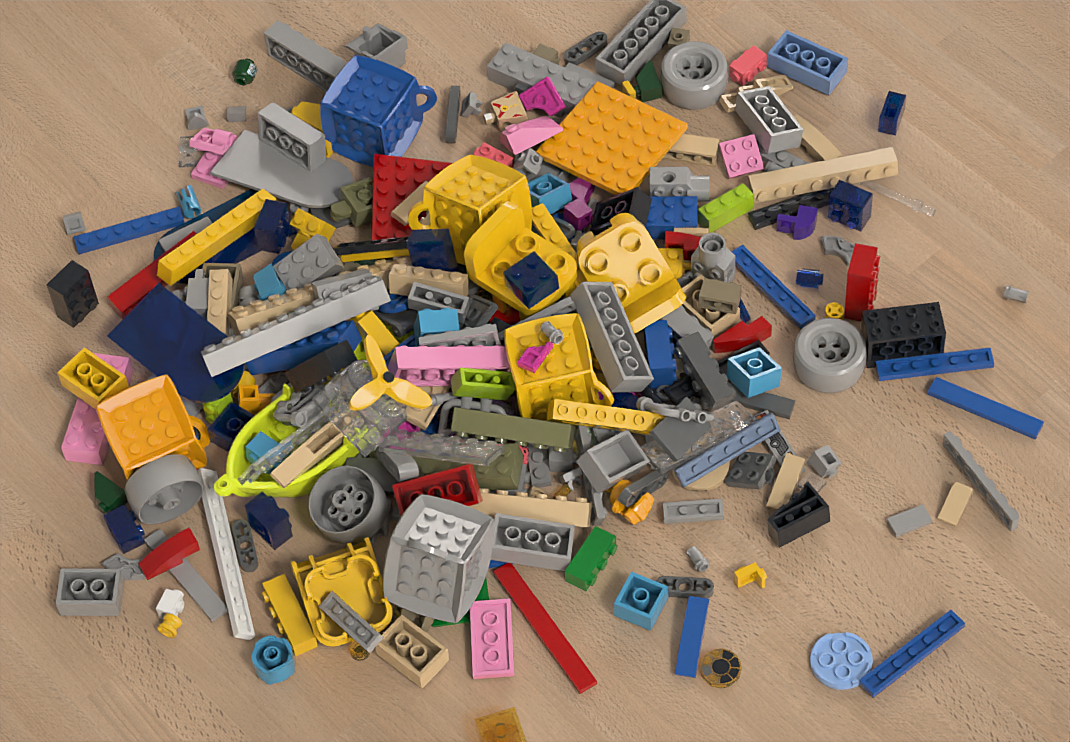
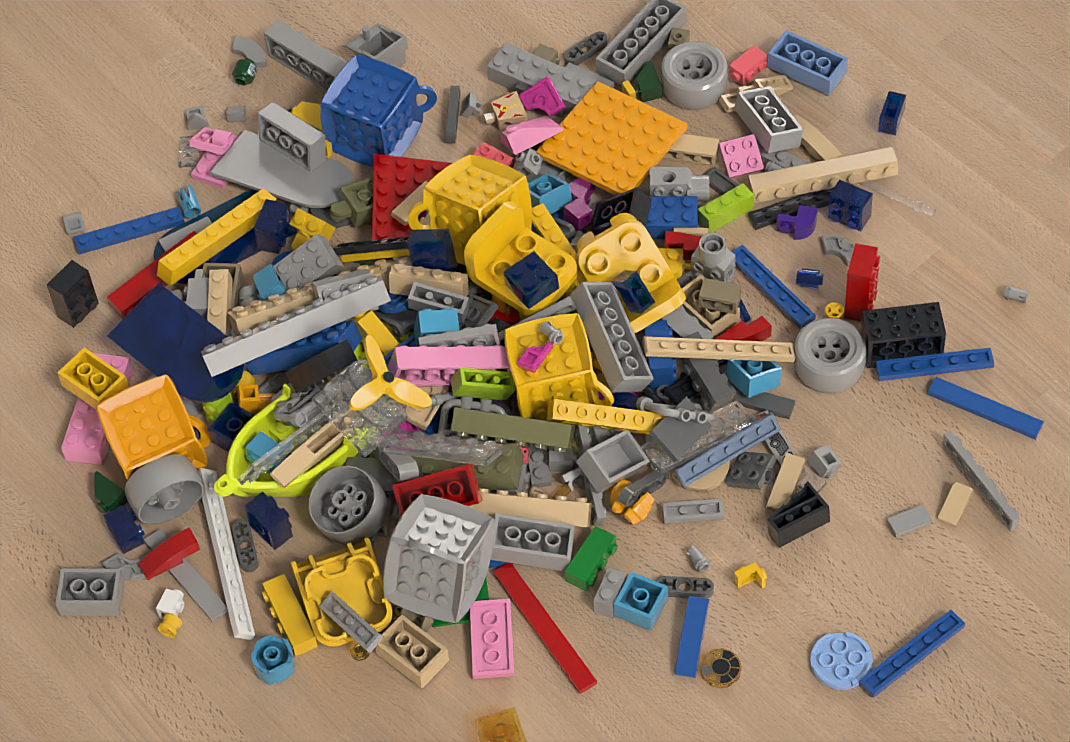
(250, 50): none -> light grey tile
(608, 592): none -> light grey brick
(633, 291): none -> brick
(718, 349): none -> tan tile
(720, 182): none -> dark grey tile

